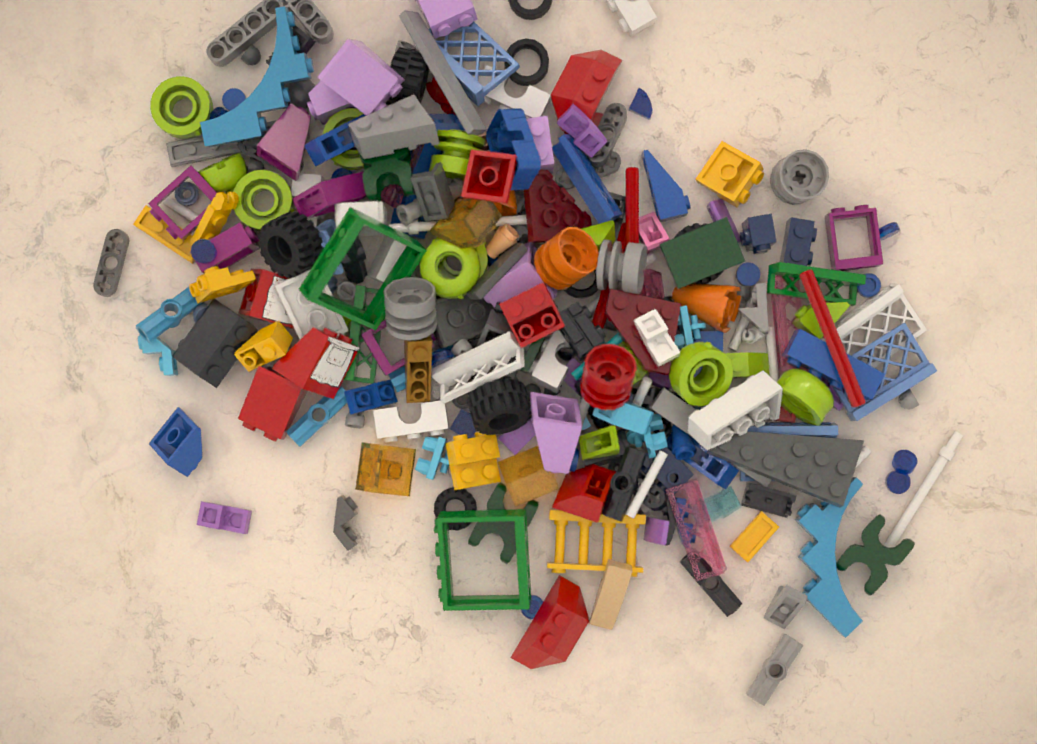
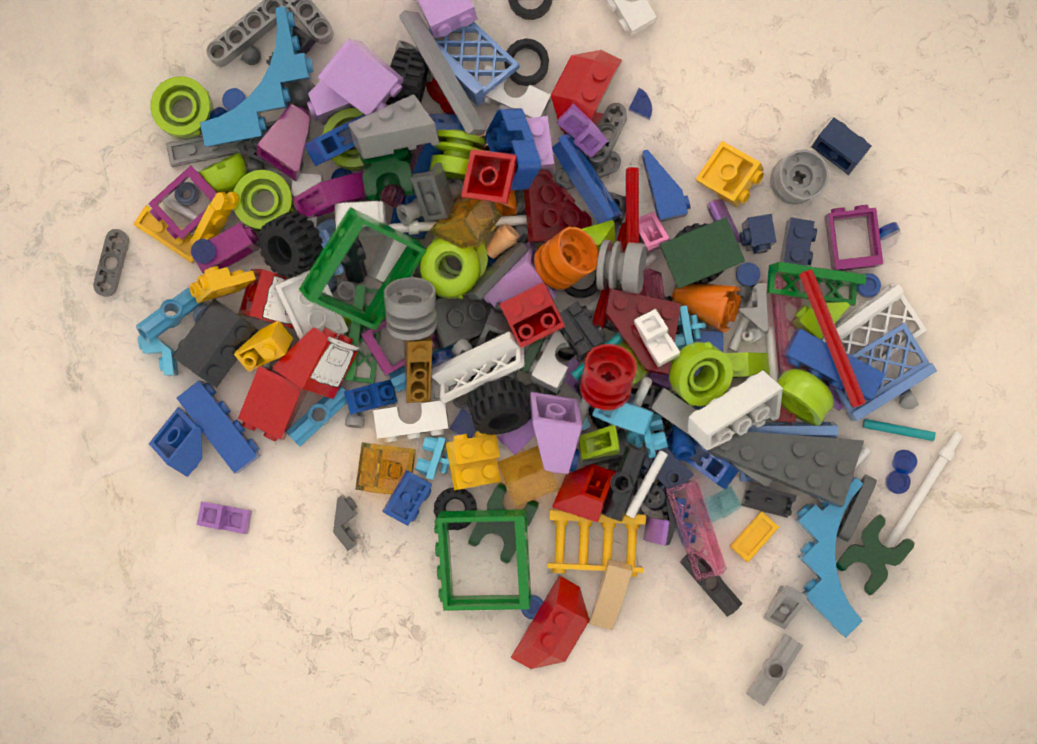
(218, 426): none -> blue brick
(407, 498): none -> blue bracket
(841, 146): none -> dark blue brick
(856, 508): none -> dark grey beam
(899, 430): none -> teal bar

